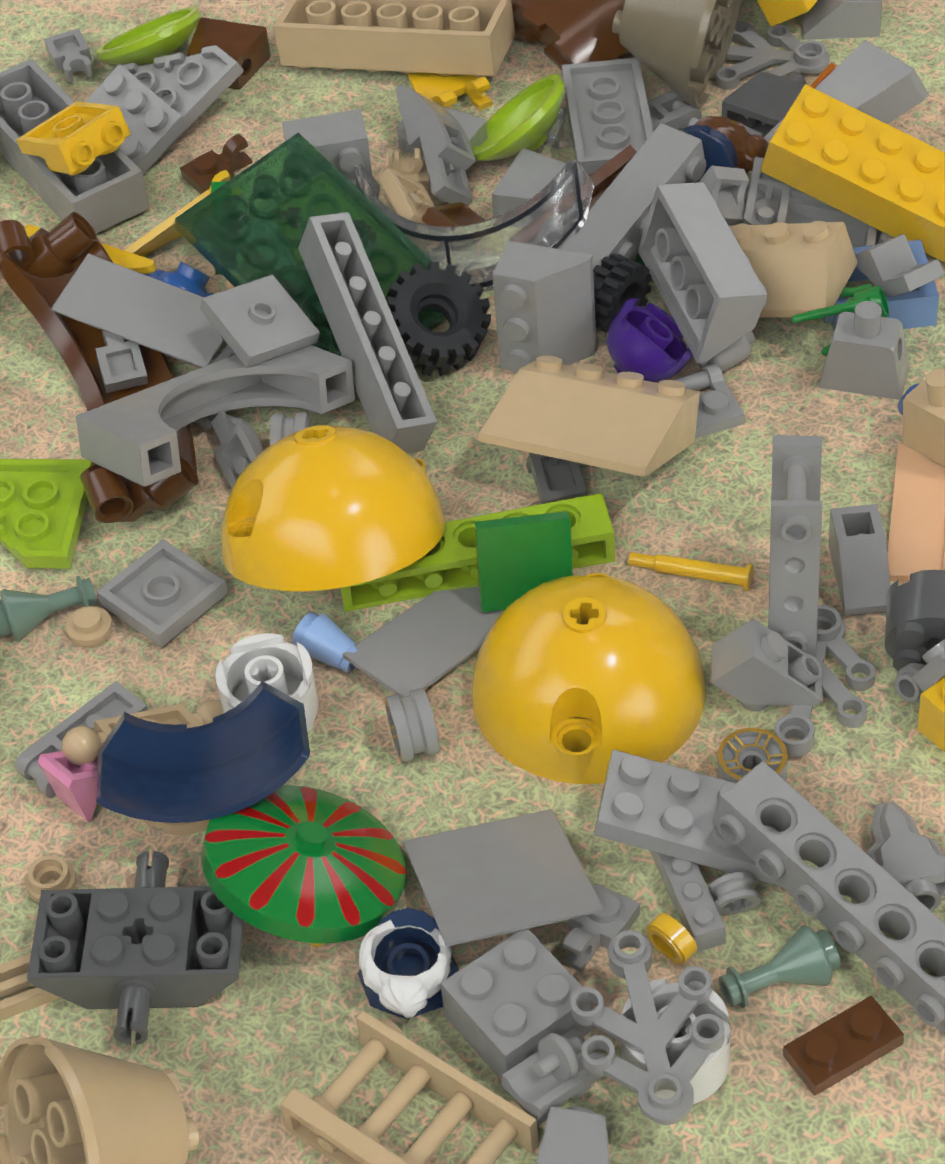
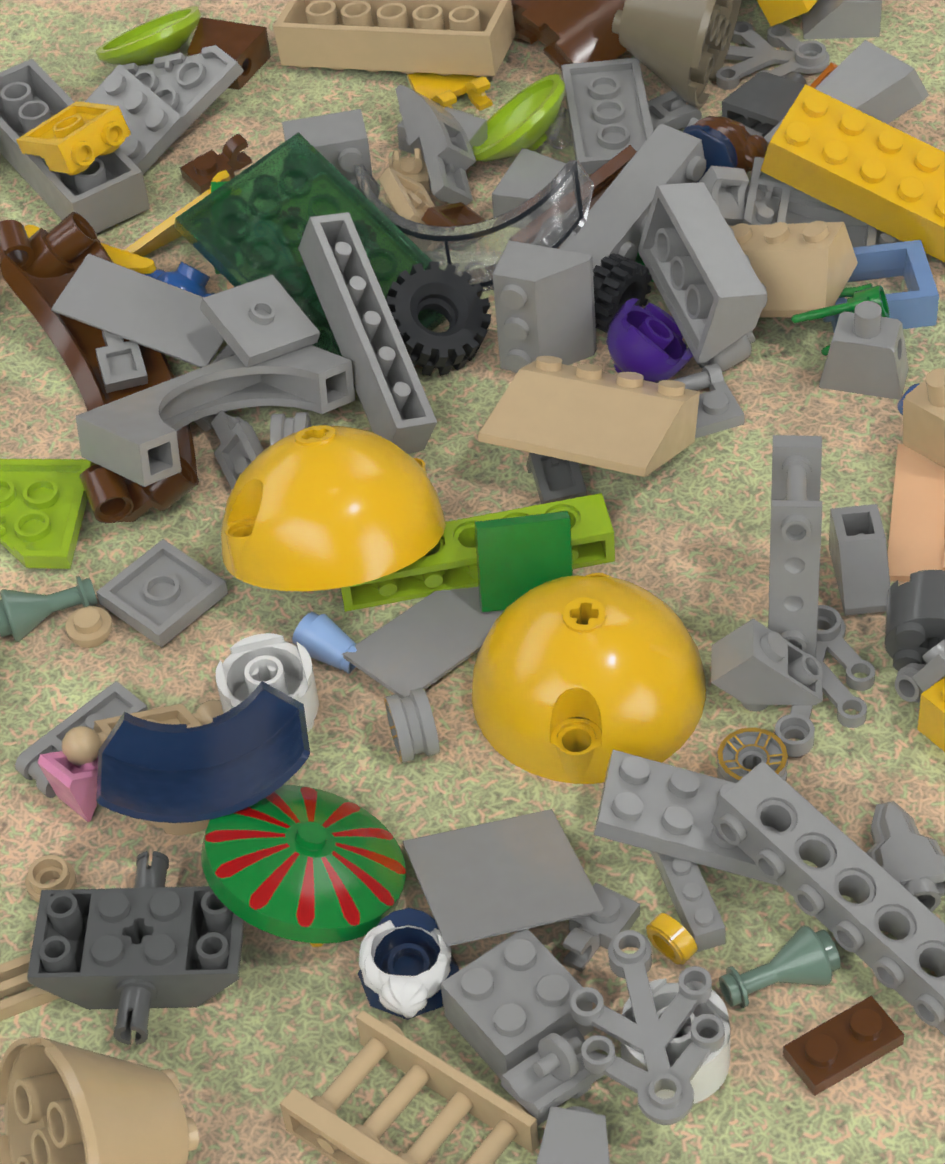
(69, 53): light grey plate -> none
(695, 568): yellow piece -> none
(734, 893): light grey bush -> none
(895, 267): light grey slope -> none

